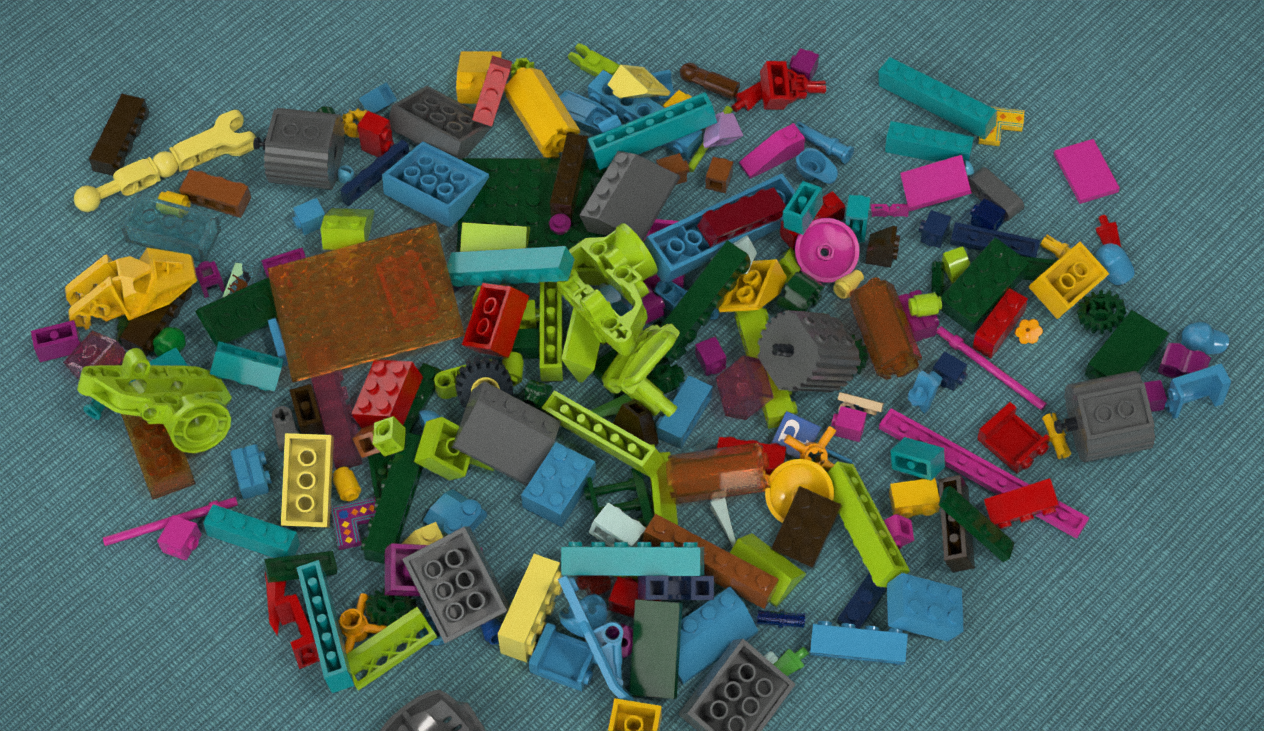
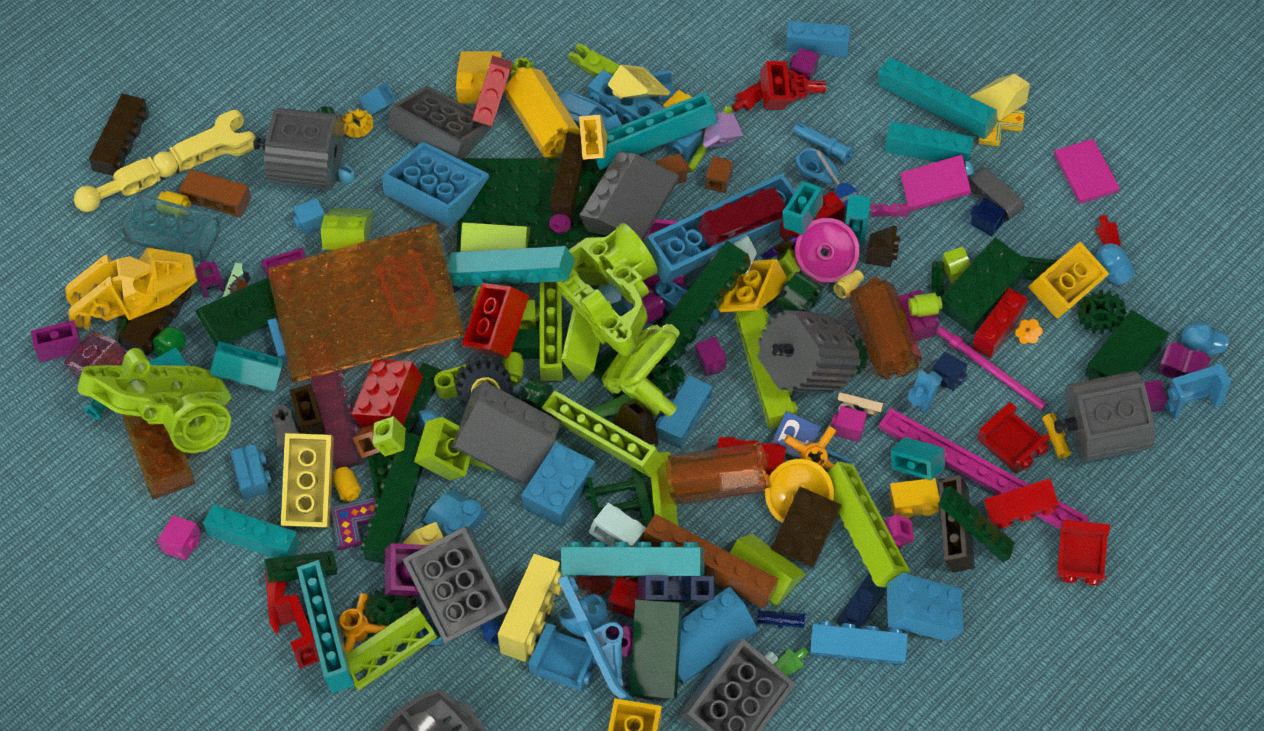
(160, 524): dark pink bar -> none
(373, 174): dark blue plate -> none
(375, 134): red brick -> none
(593, 137): none -> yellow slope
(709, 80): reddish brown piece -> none
(720, 510): light aqua piece -> none
(744, 388): clear pink brick -> none
(774, 151): dark pink slope -> none
(780, 248): none -> piece
(818, 37): none -> dark azure brick
(842, 190): none -> piece
(934, 229): dark blue brick -> none
(979, 238): dark blue plate -> none
(1004, 94): none -> light yellow slope
(1055, 246): yellow pin -> none
(1082, 552): none -> red panel

